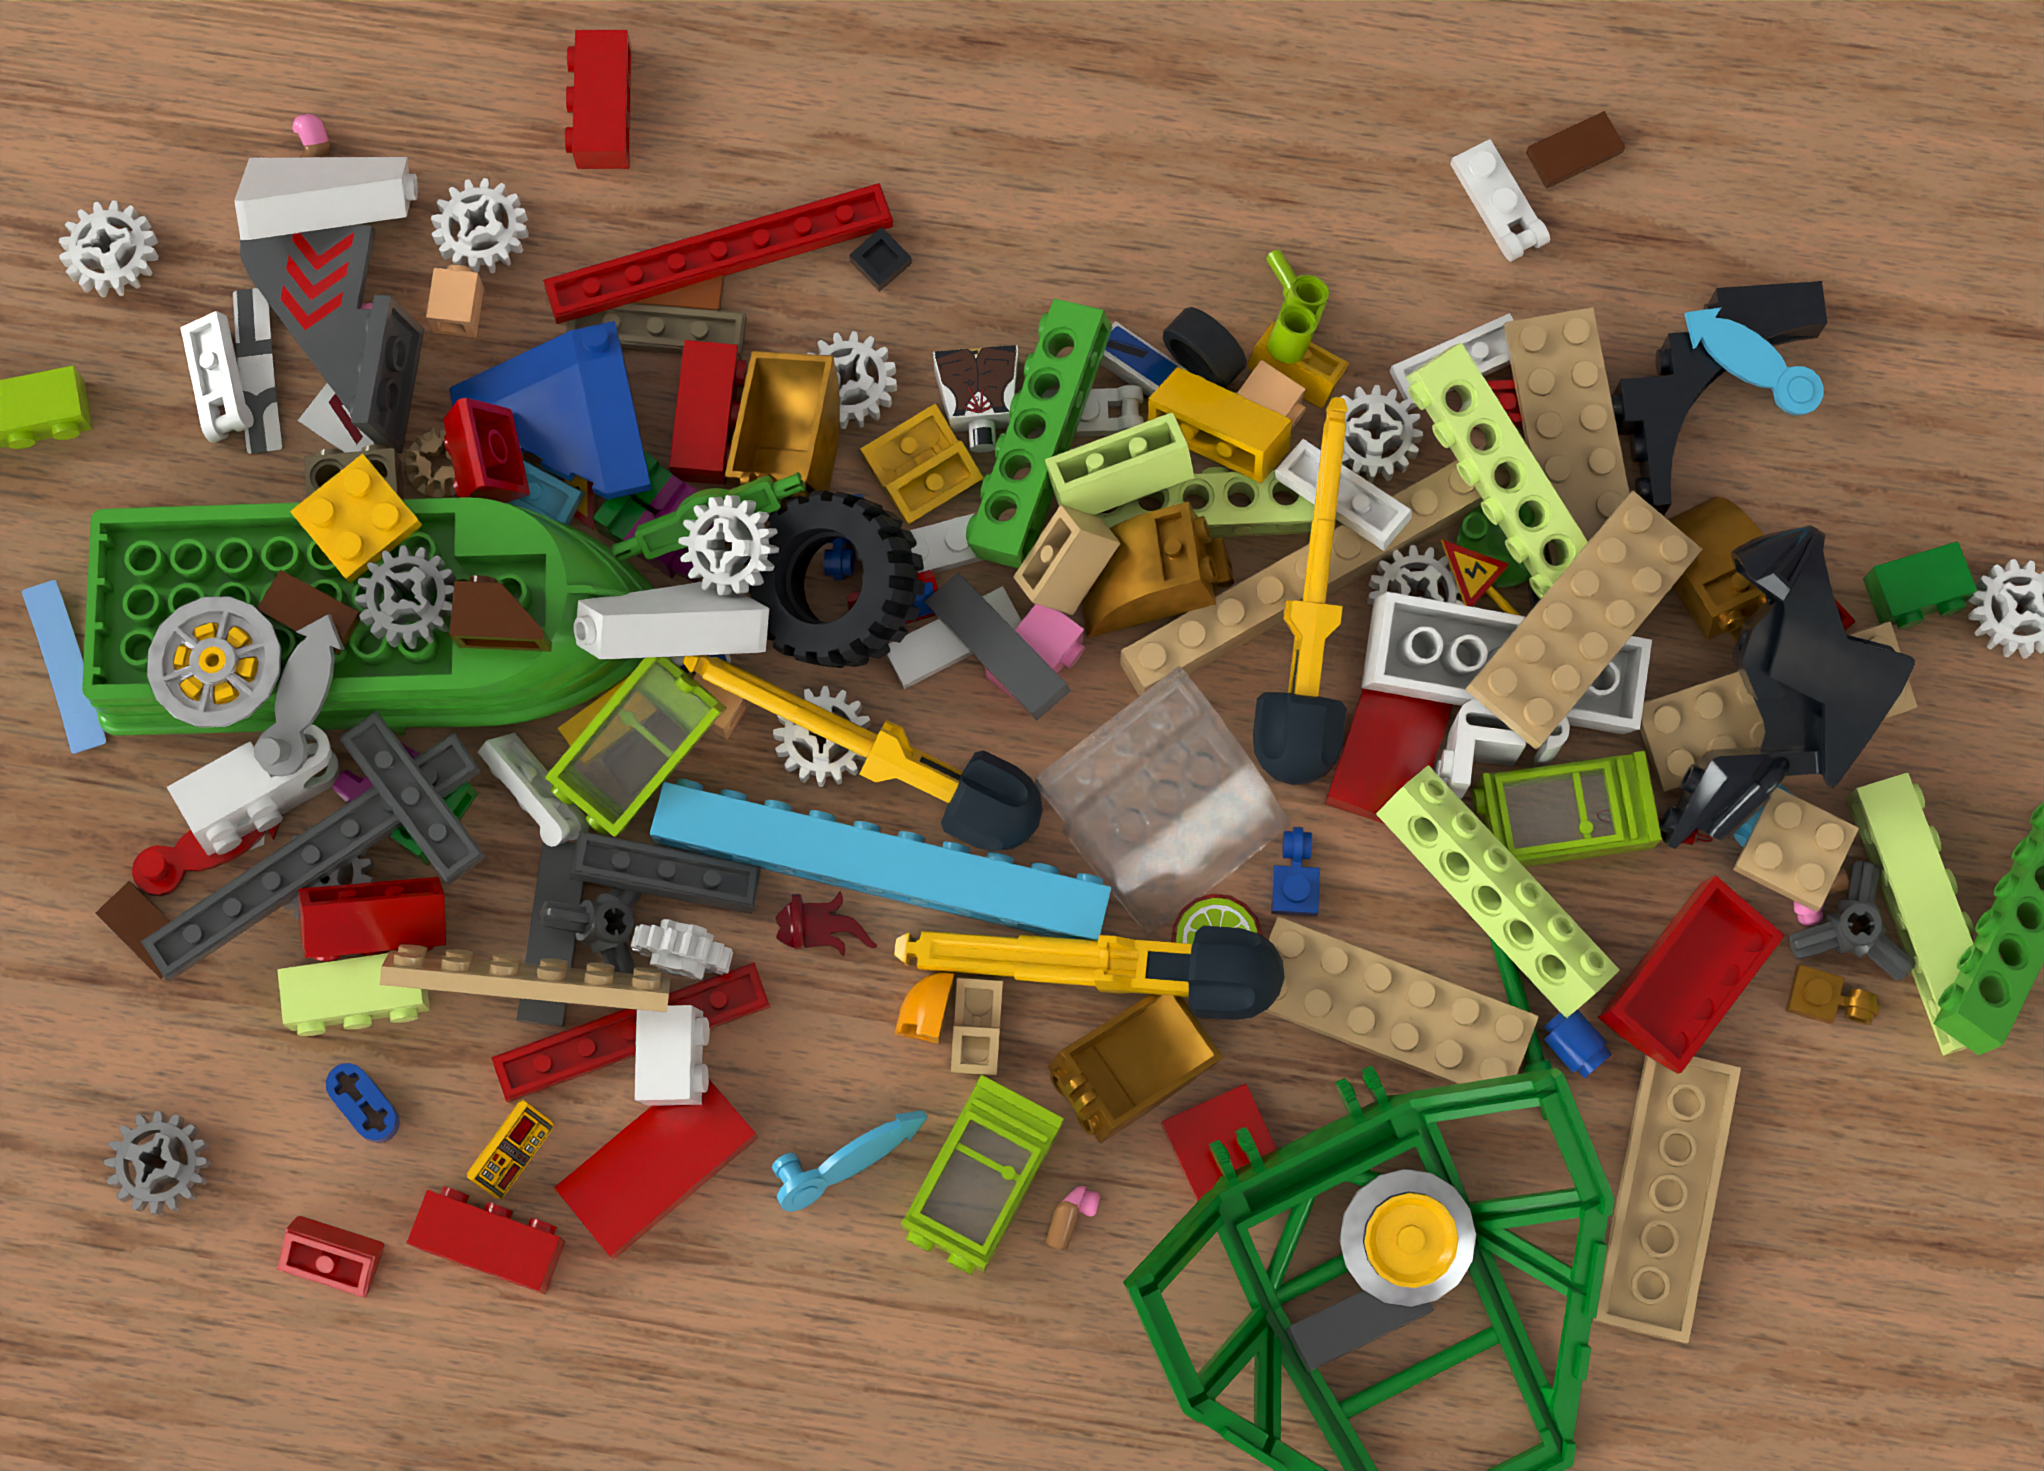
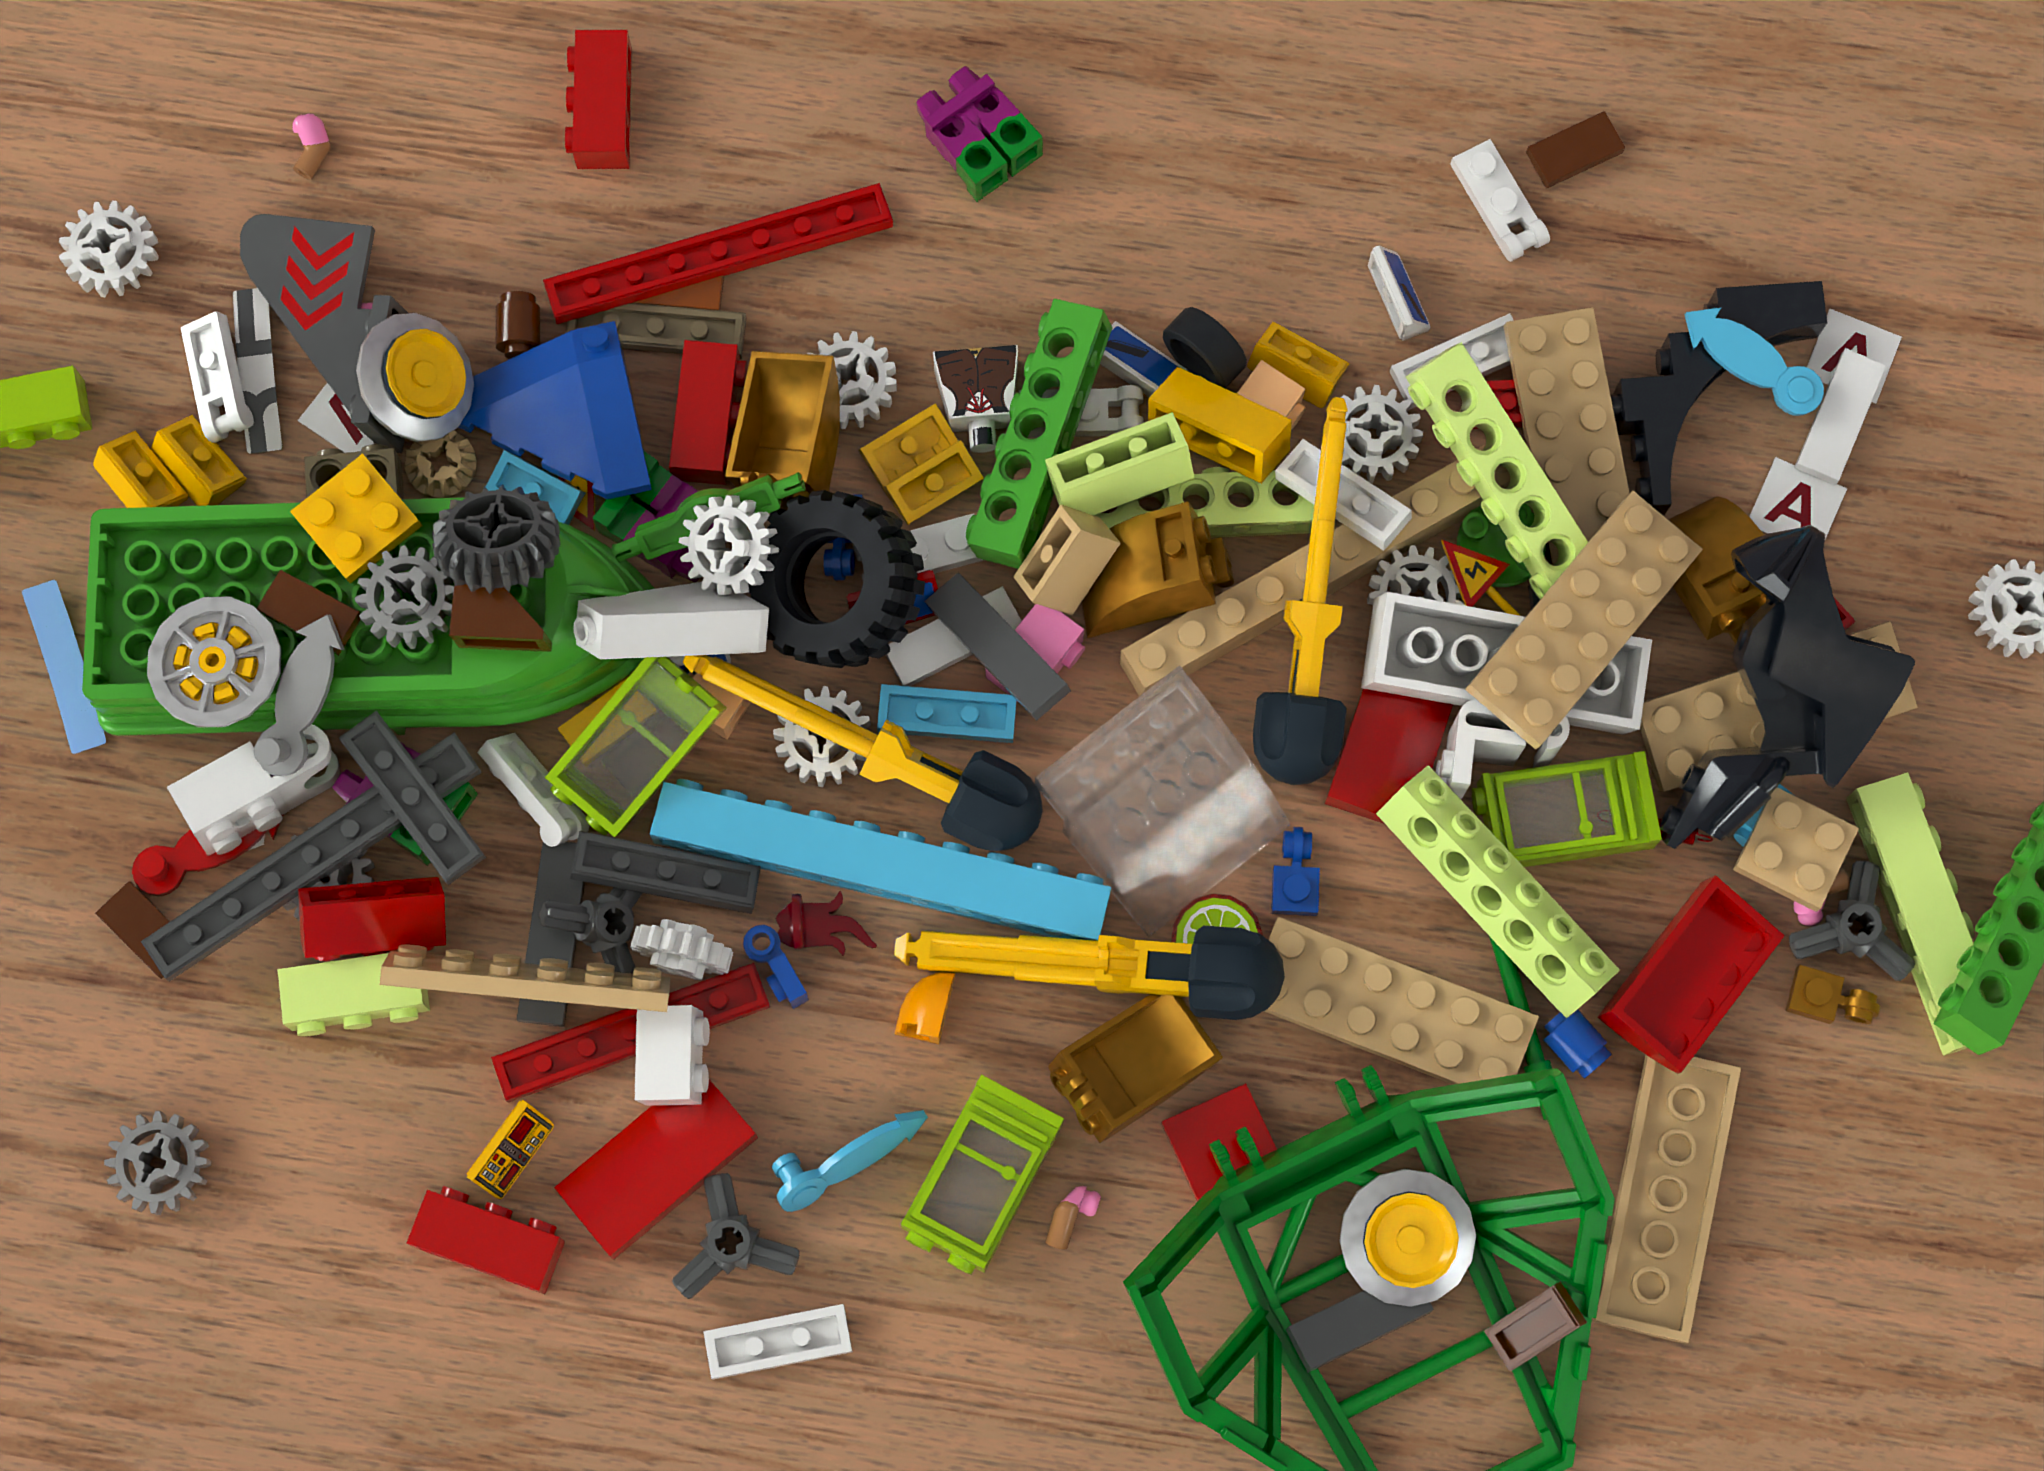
(137, 473): none -> yellow slope
(197, 463): none -> yellow slope
(321, 193): white slope -> none
(330, 1256): red slope -> none
(371, 1096): blue beam -> none
(415, 377): none -> piece
(455, 301): light nougat brick -> none
(476, 208): white gear -> none
(485, 451): red slope -> none
(496, 539): none -> dark grey gear
(517, 323): none -> reddish brown brick
(752, 1250): none -> dark grey bush
(777, 1341): none -> white plate
(784, 979): none -> blue plate
(880, 259): black plate -> none
(948, 713): none -> medium azure plate
(977, 1026): tan slope -> none
(979, 132): none -> hips
(1300, 311): lime beam -> none
(1397, 293): none -> white slope
(1535, 1326): none -> tile
(1795, 500): none -> white sticker
(1840, 416): none -> white tile
(1856, 336): none -> white sticker
(1920, 586): green brick -> none

